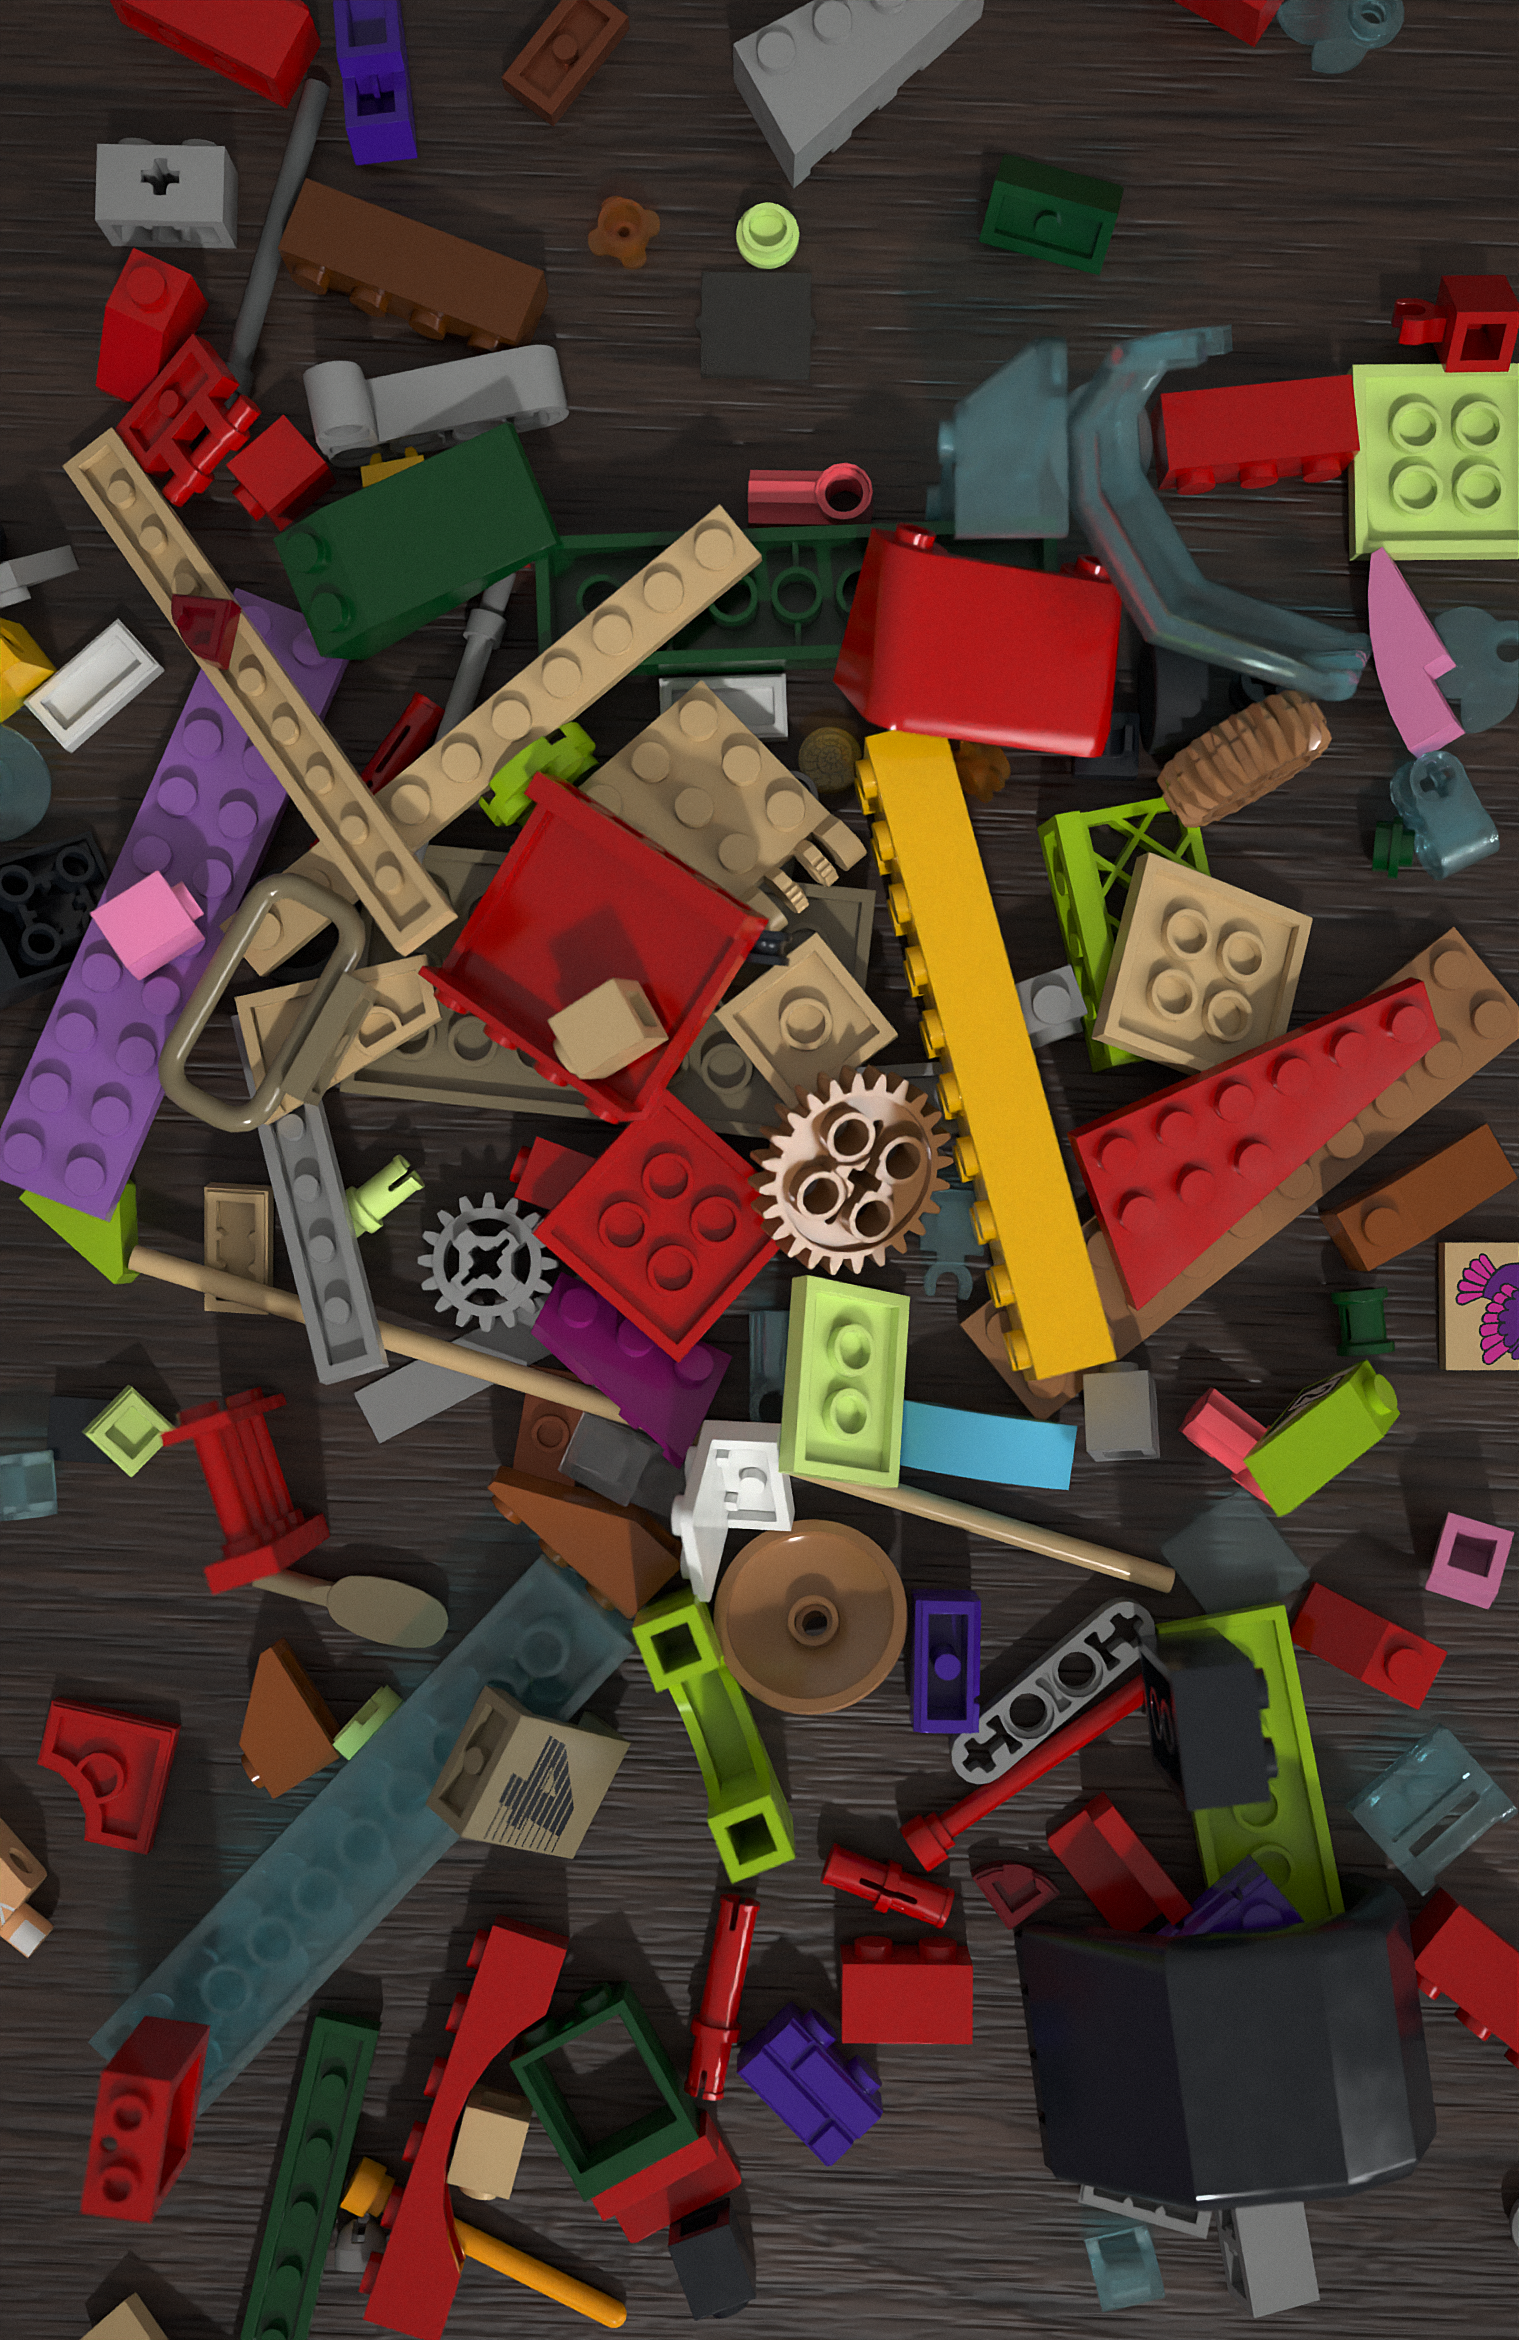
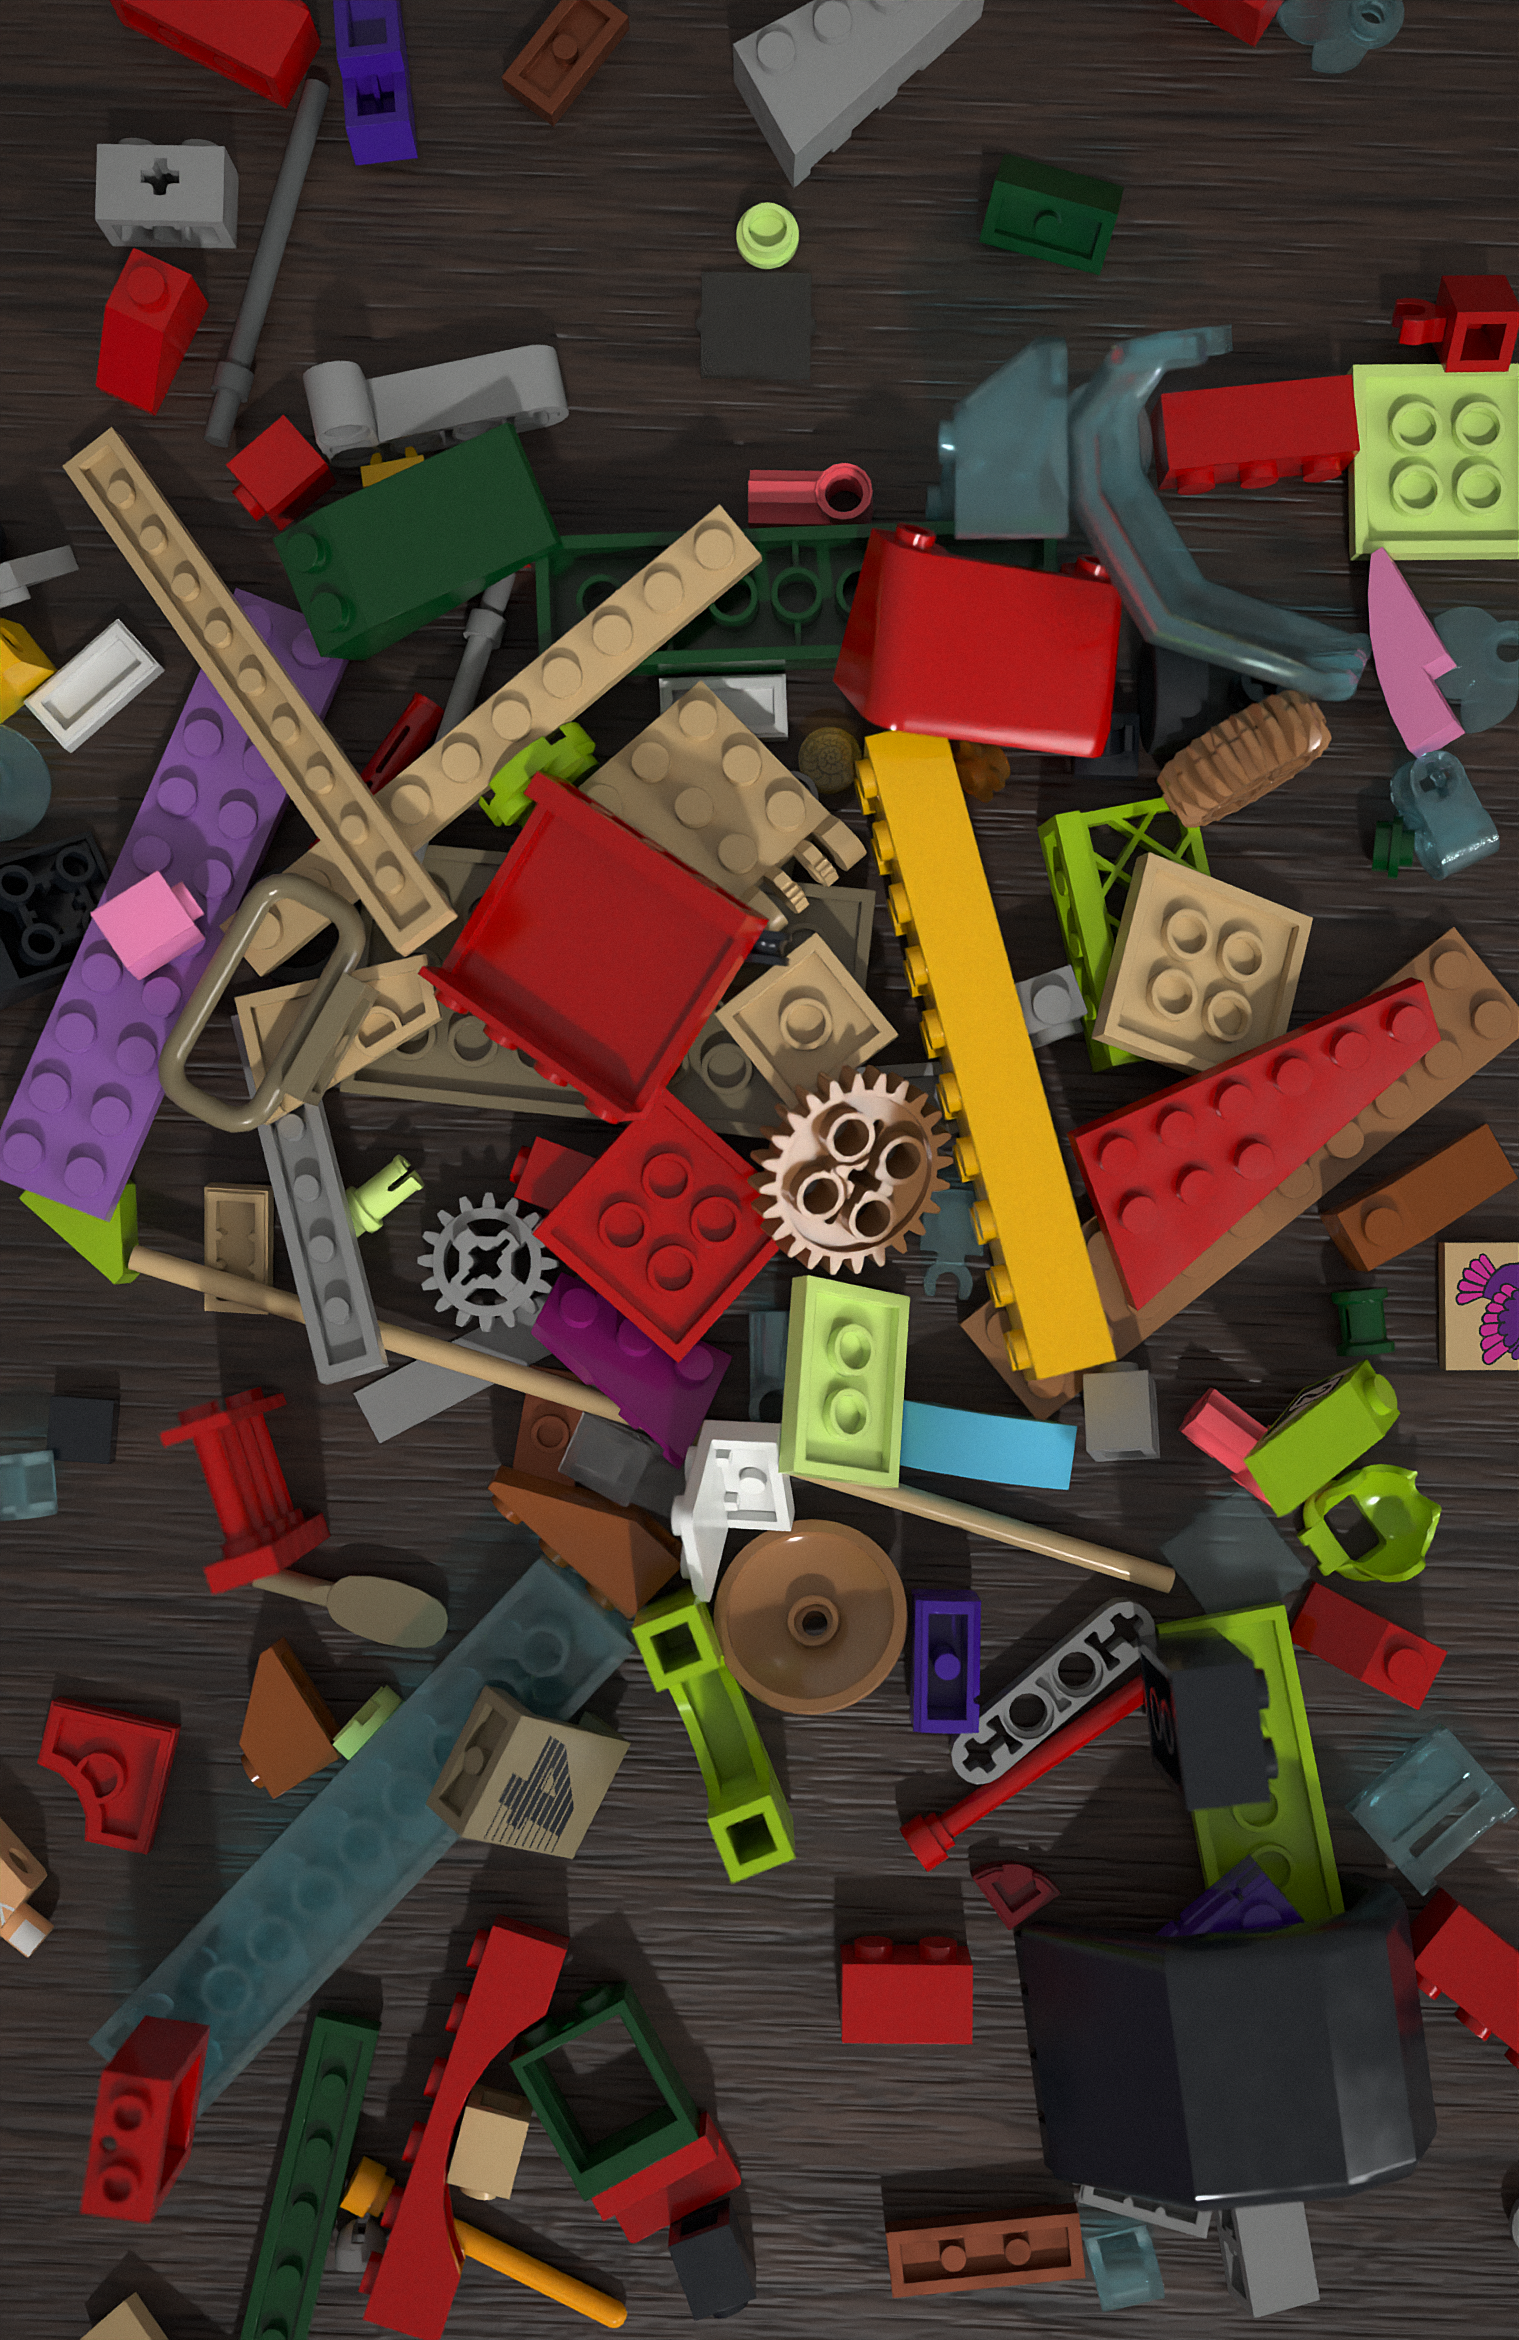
(128, 1430): yellowish green tile -> none
(174, 412): red plate -> none
(207, 626): dark red tile -> none
(411, 271): reddish brown brick -> none
(606, 1030): tan brick -> none
(620, 214): clear orange plate -> none
(717, 2022): red pin -> none
(811, 2081): dark purple brick -> none
(887, 1886): red pin -> none
(985, 2250): none -> copper plate
(1116, 1867): red panel -> none
(1394, 1511): none -> lime helmet
(1469, 1560): bright pink brick -> none

